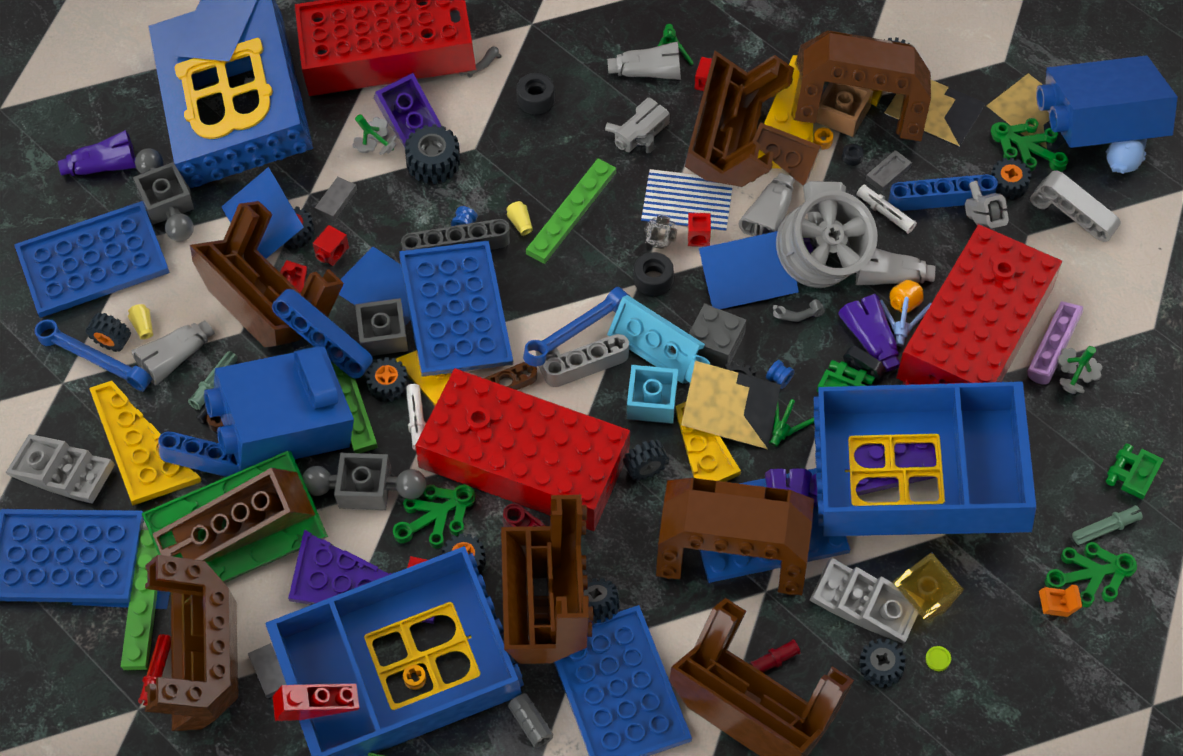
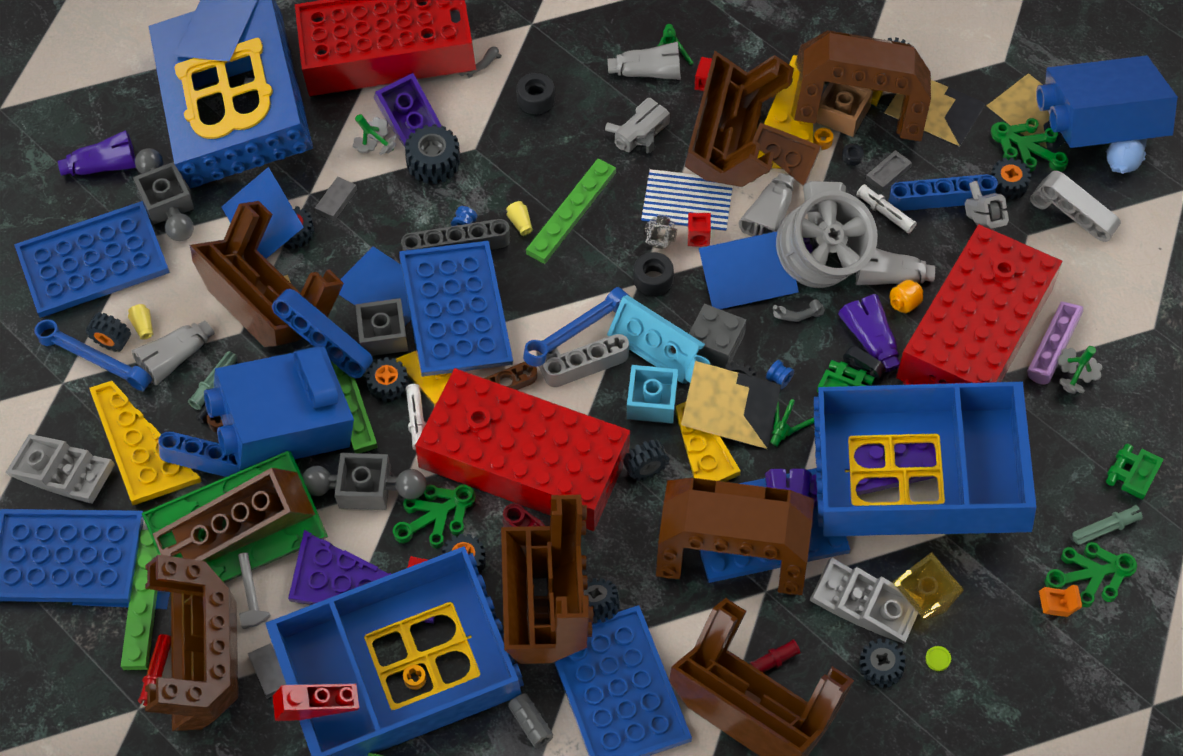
(253, 616): none -> light grey piece
(295, 274): red piece -> none
(330, 245): red brick -> none
(902, 328): light blue plant -> none

